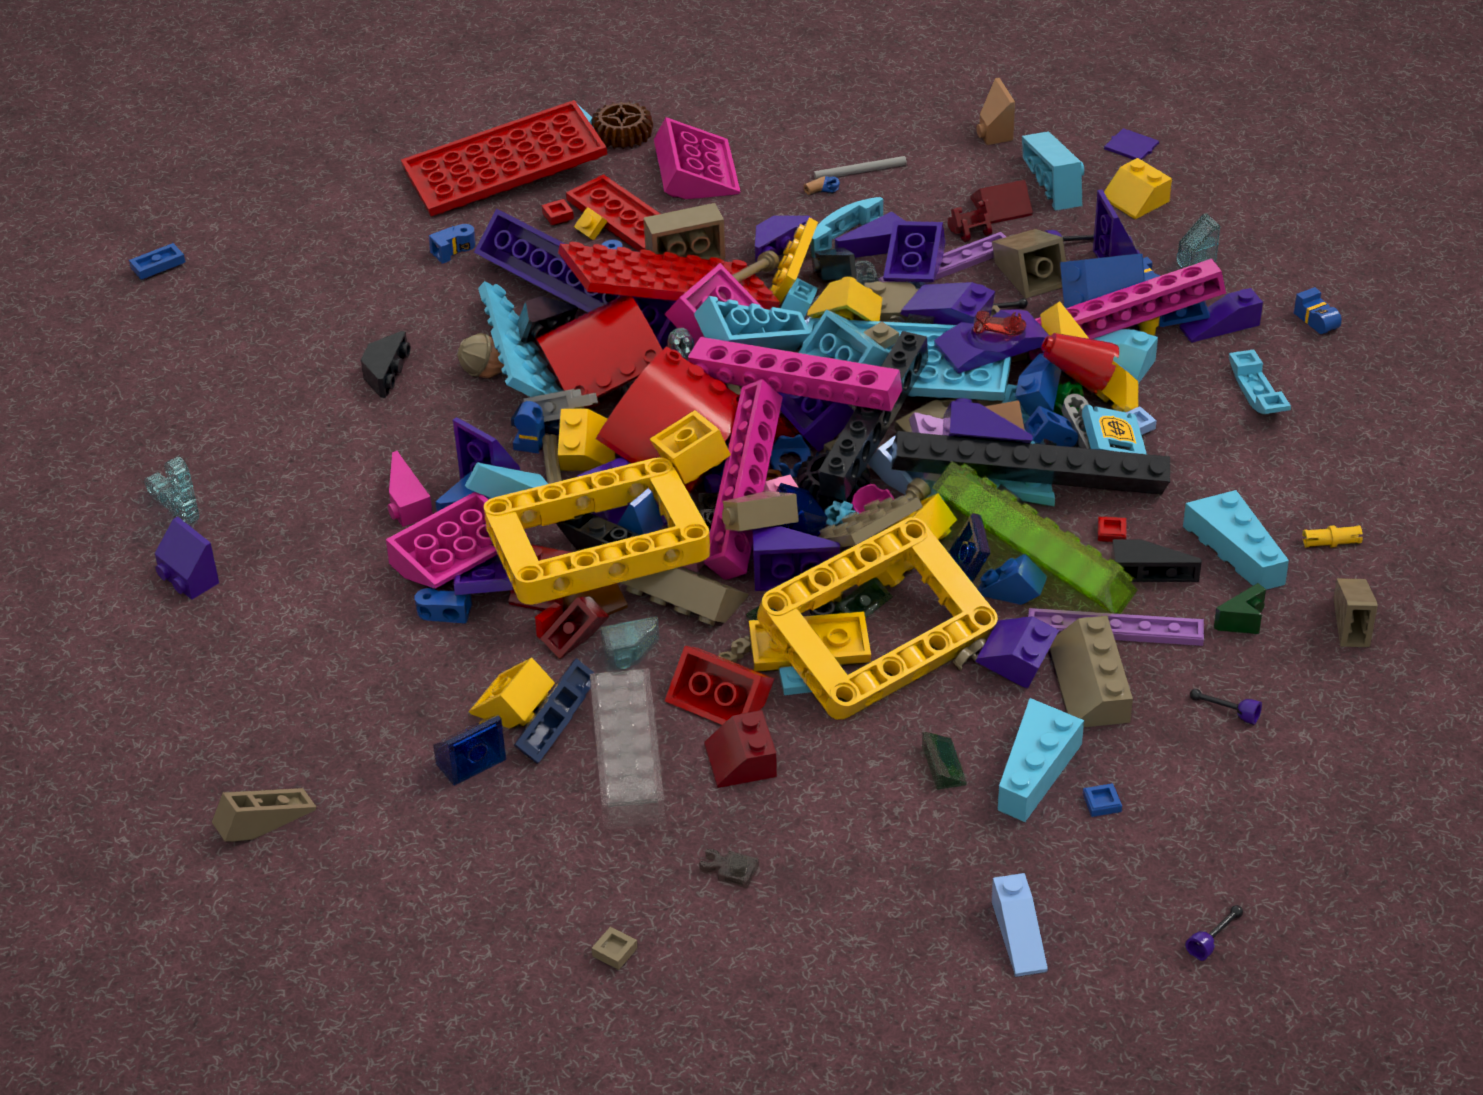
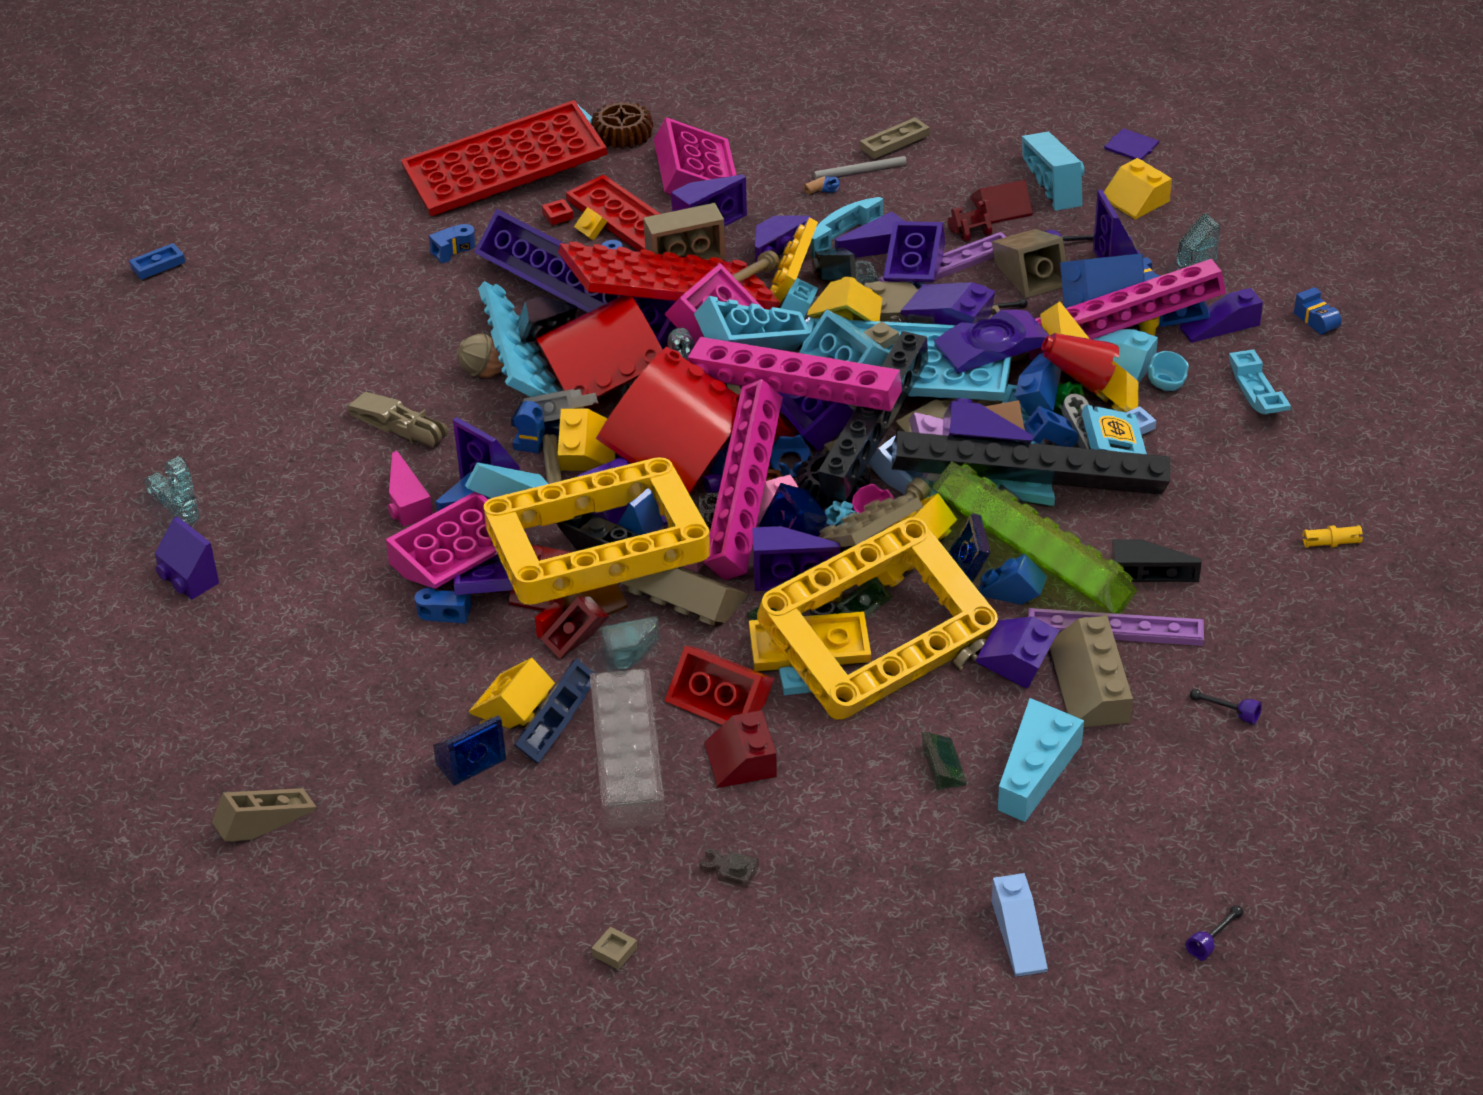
(383, 361): black slope -> none
(392, 416): none -> dark tan arm
(691, 446): yellow slope -> none
(726, 192): none -> dark purple slope
(738, 649): dark tan piece -> none
(760, 510): dark tan slope -> none
(894, 138): none -> dark tan plate
(997, 115): medium nougat slope -> none
(1010, 325): clear red piece -> none
(1102, 800): blue tile -> none
(1111, 528): red tile -> none
(1167, 371): none -> medium azure hair
(1237, 537): medium azure wedge -> none
(1242, 612): dark green slope -> none
(1354, 612): dark tan slope -> none

